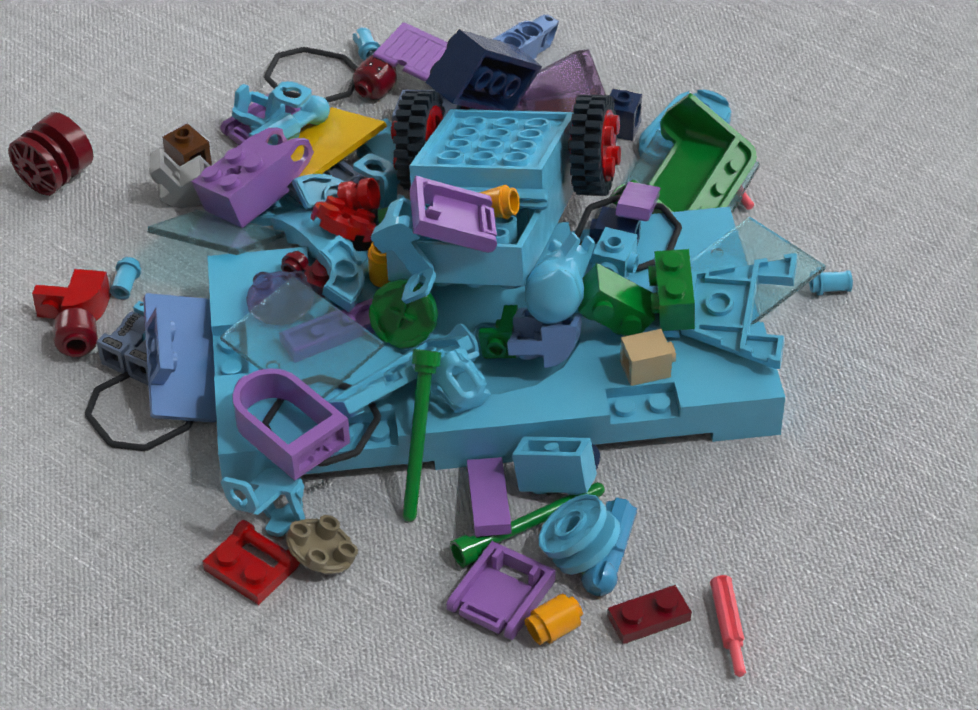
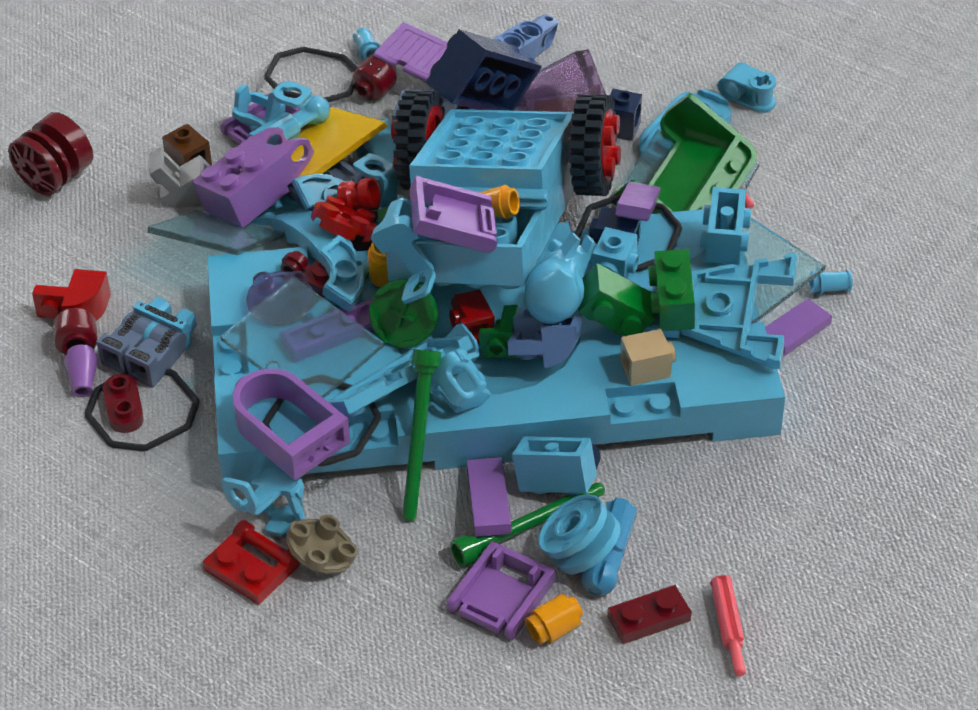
(81, 369): none -> medium lavender cone
(123, 403): none -> dark red plate
(127, 271): medium azure pin -> none
(180, 357): medium blue bracket -> none
(472, 311): none -> red brick
(725, 222): none -> medium azure brick
(747, 85): none -> medium azure piece
(799, 324): none -> medium lavender tile

